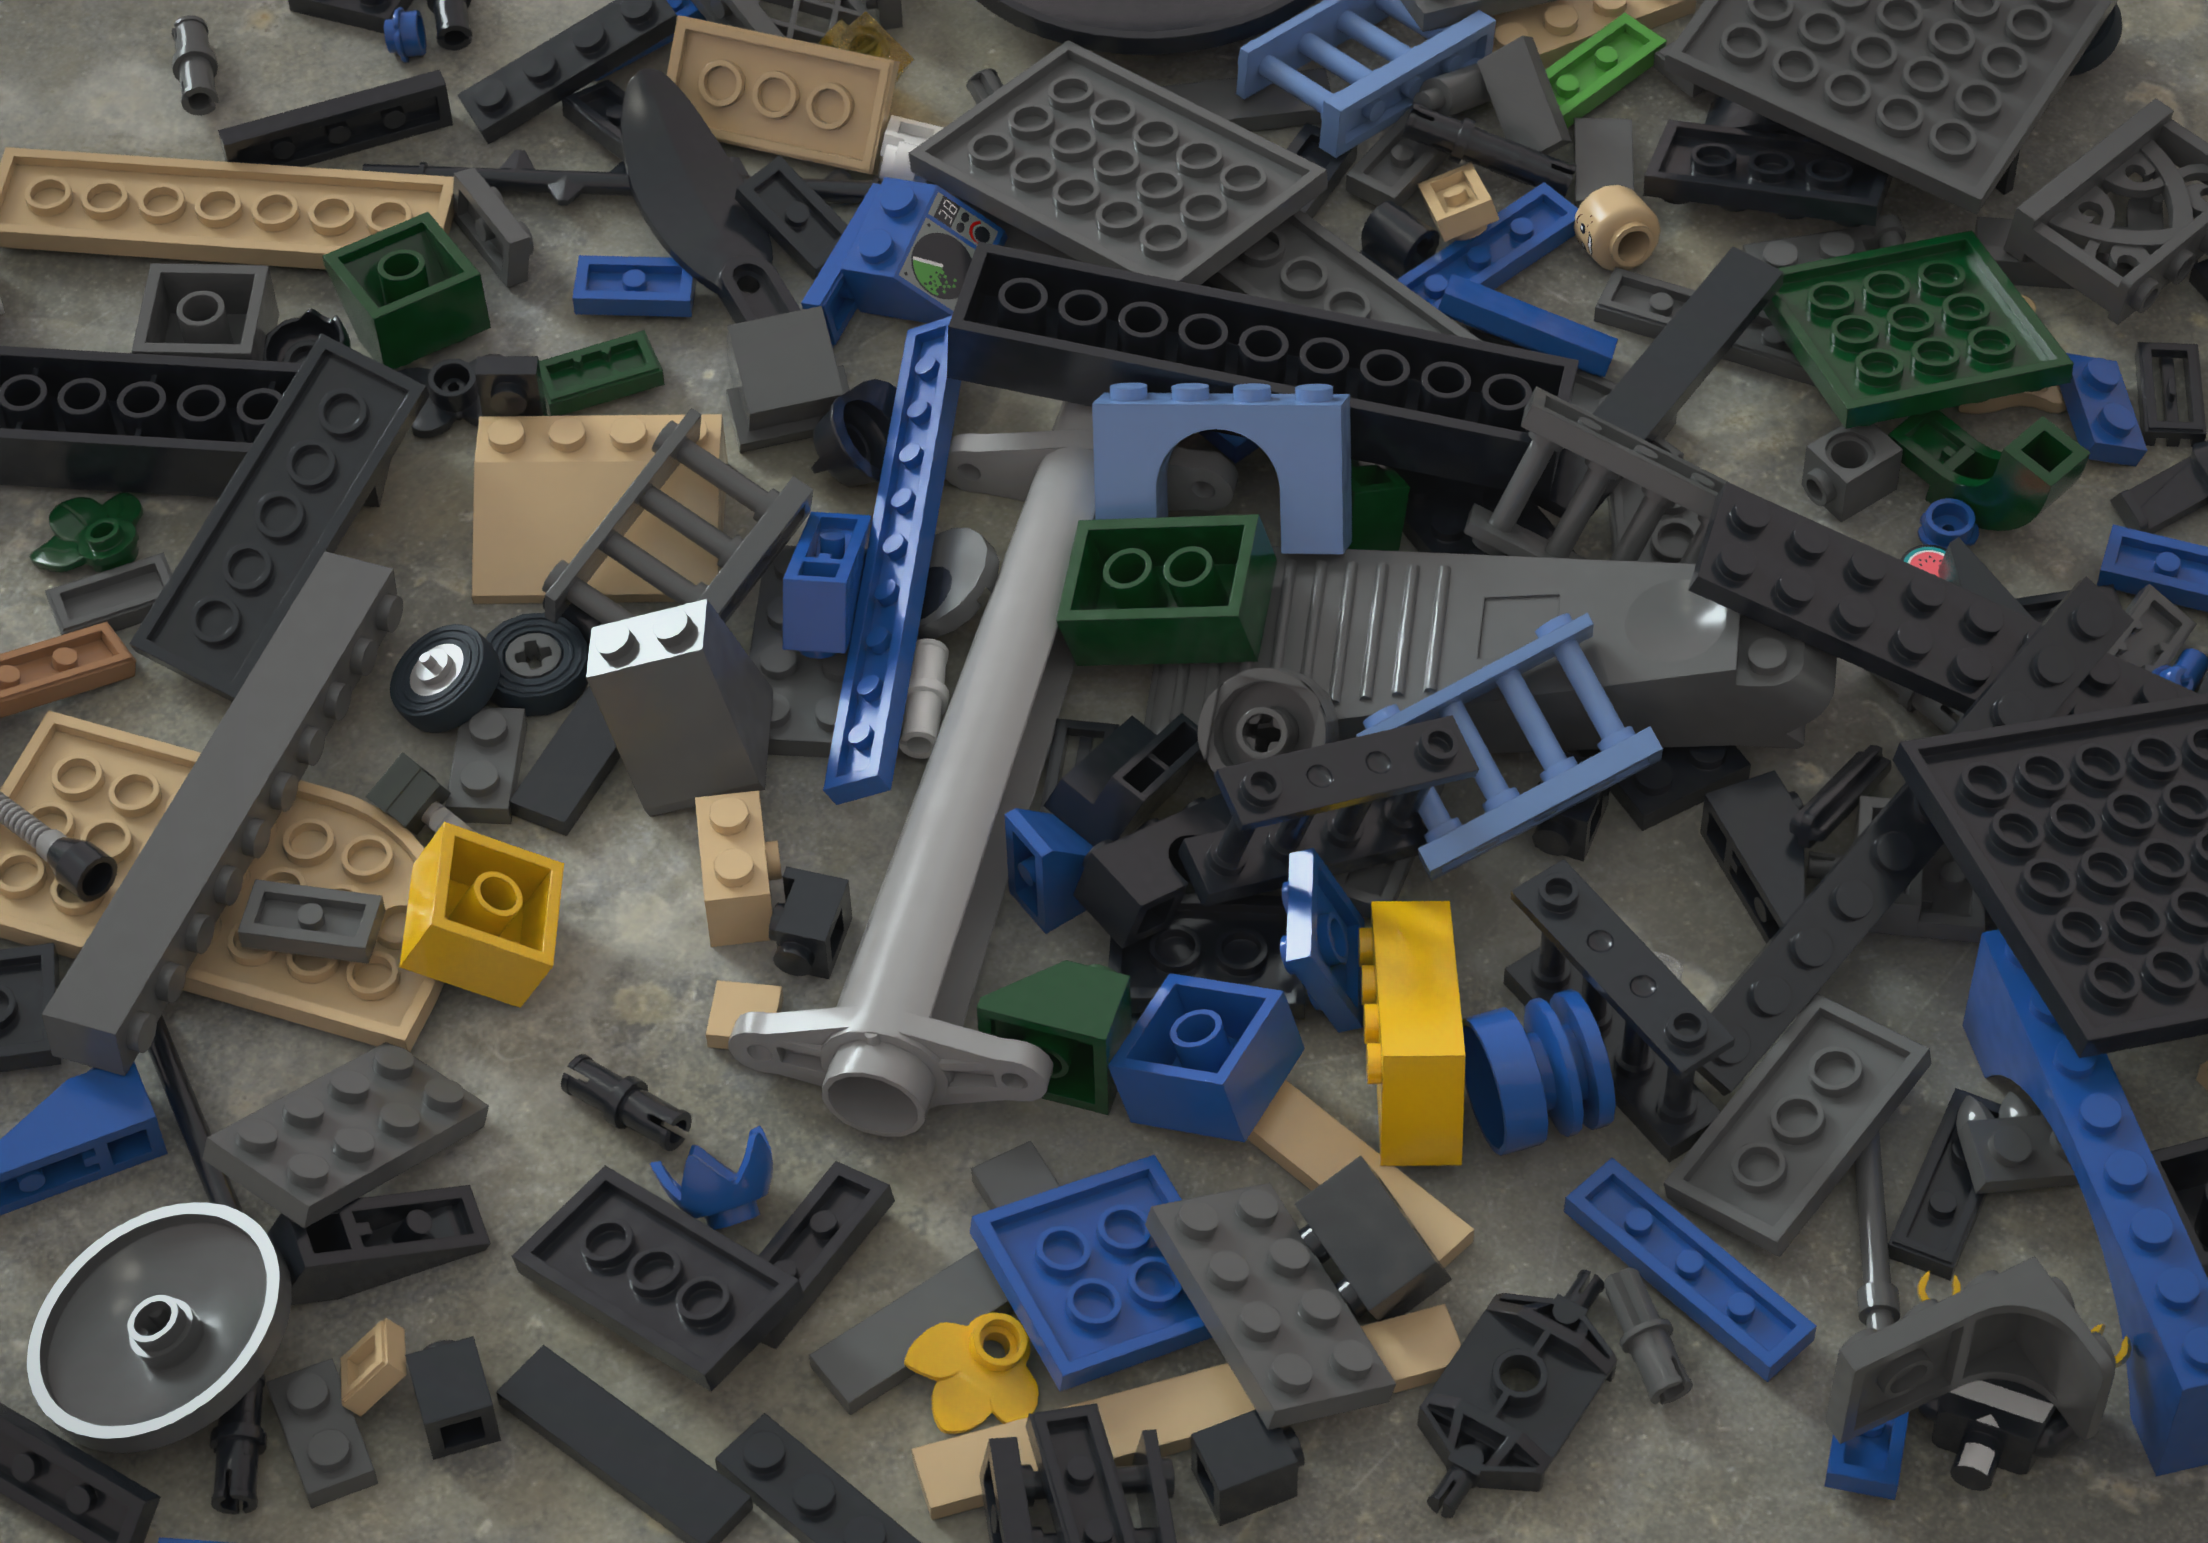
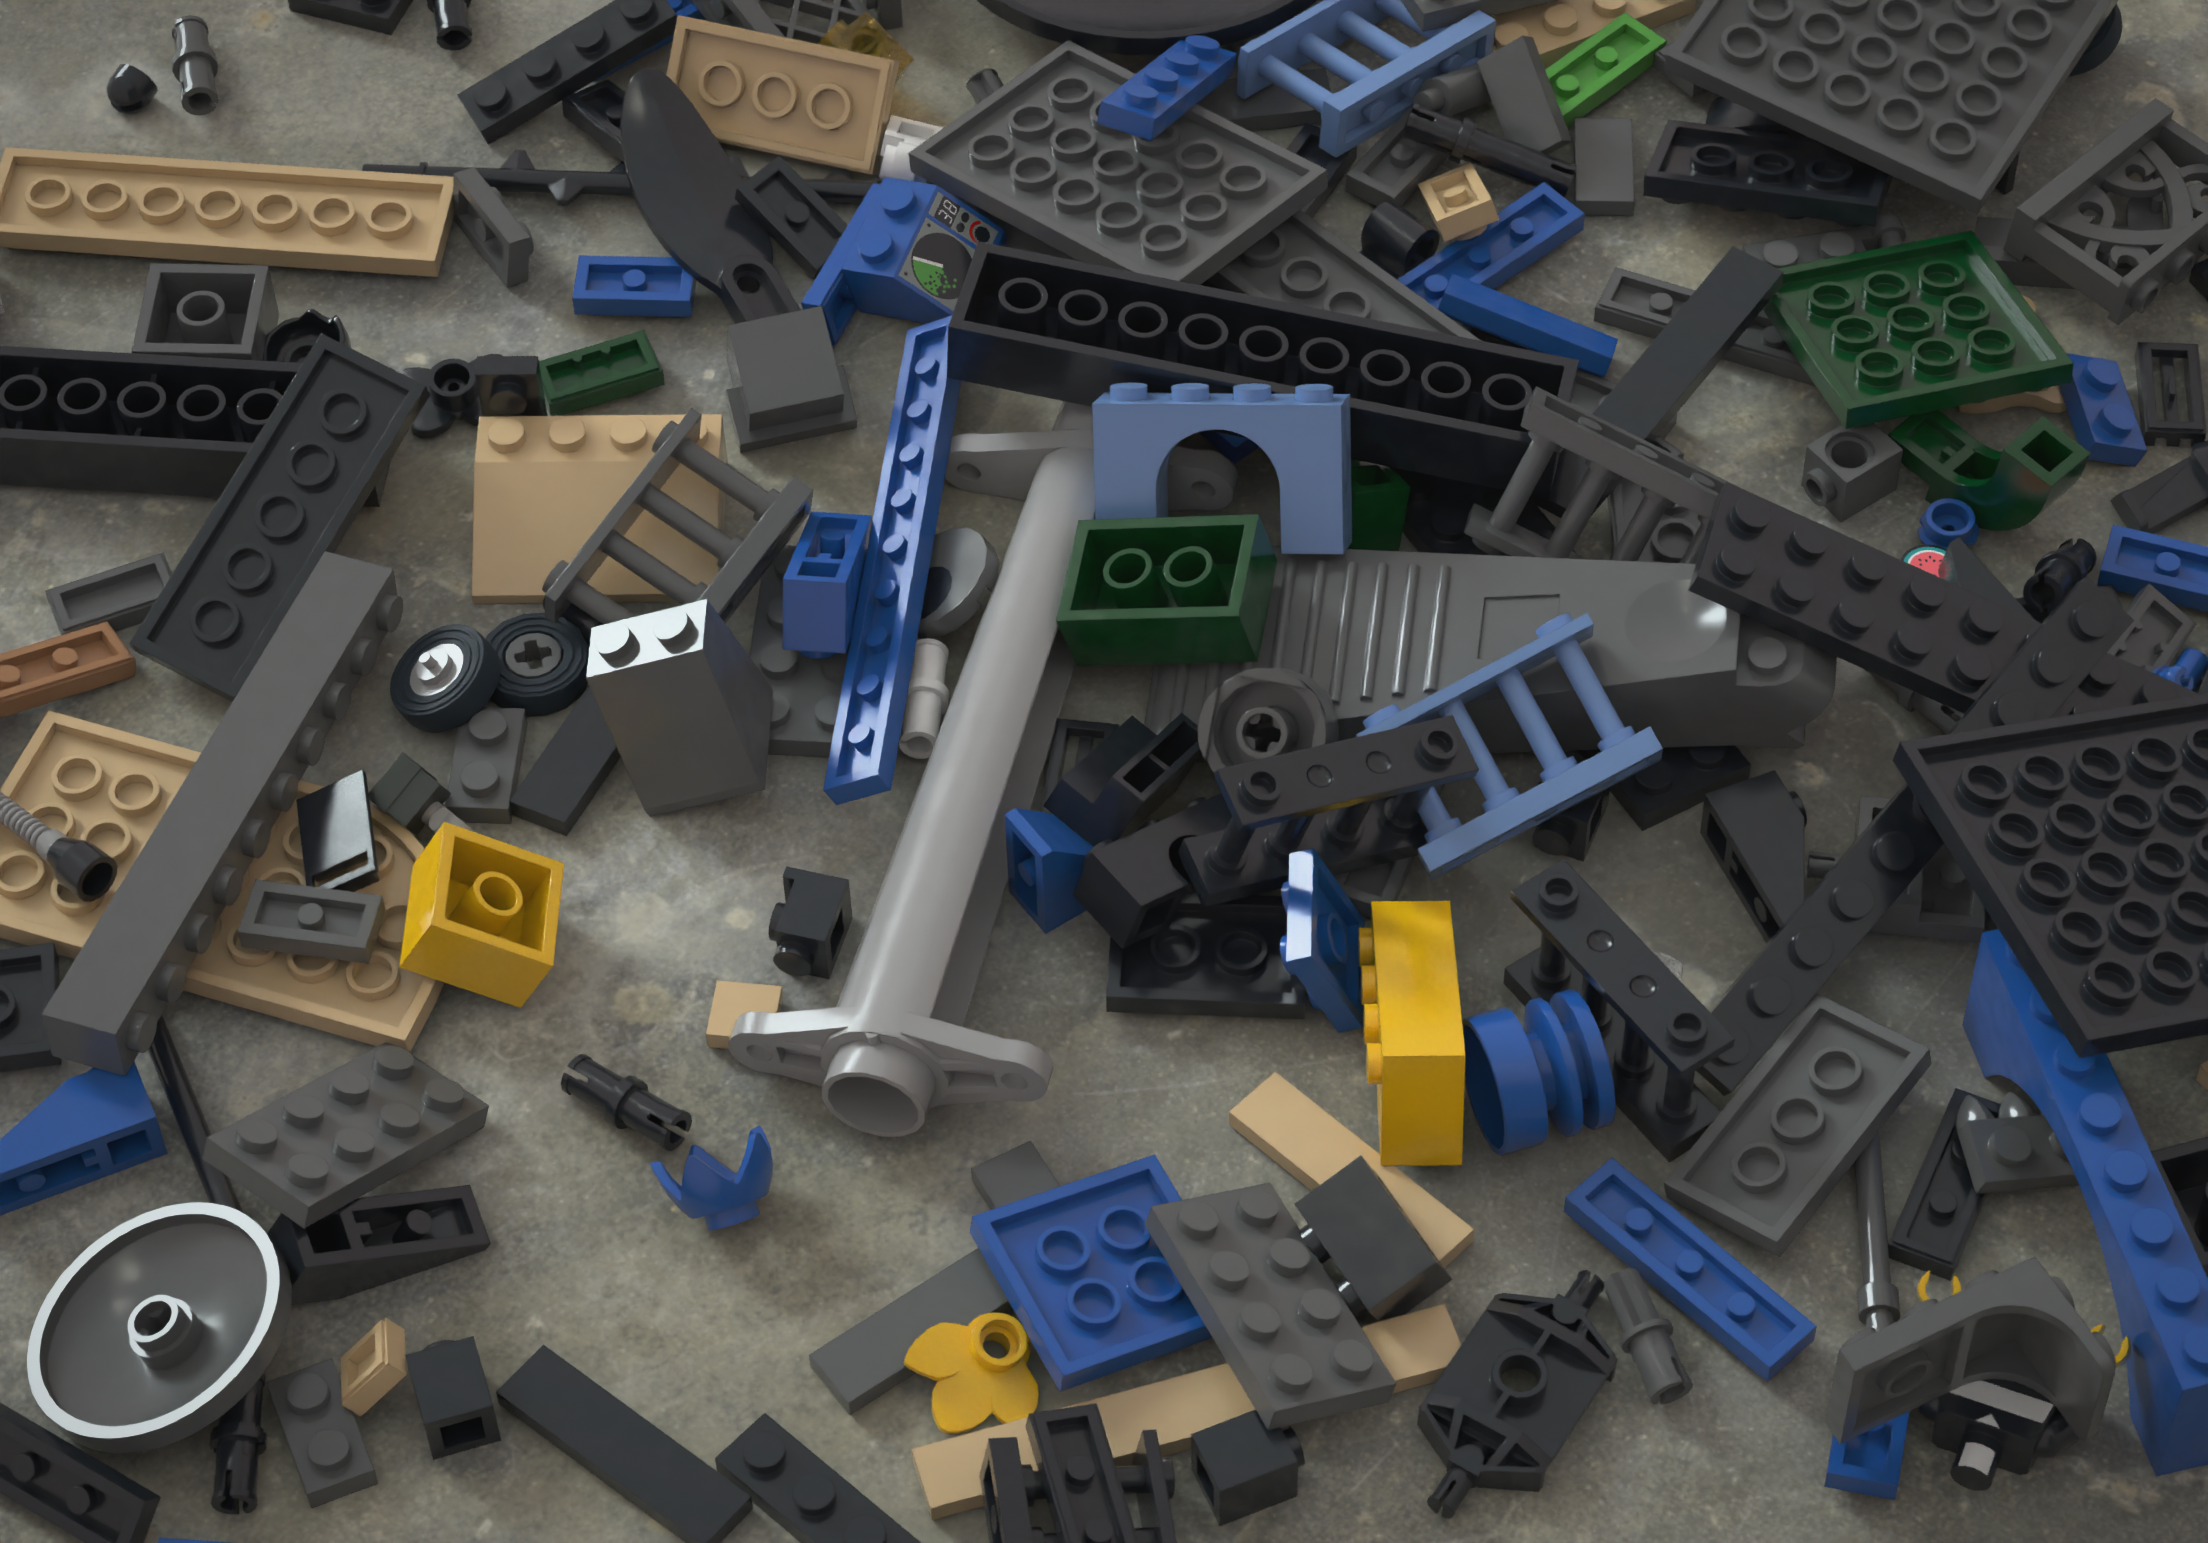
(91, 534): dark green plate -> none
(130, 89): none -> black hinge
(338, 834): none -> piece
(342, 124): black plate -> none
(405, 34): blue plate -> none
(408, 291): dark green slope -> none
(658, 1277): black plate -> none
(736, 867): tan brick -> none
(825, 1235): black plate -> none
(855, 434): black piece -> none
(1076, 1018): dark green slope -> none
(1167, 87): none -> blue plate
(1207, 1057): blue brick -> none
(1616, 228): tan head -> none
(1840, 796): black axle -> none
(2058, 574): none -> black pin

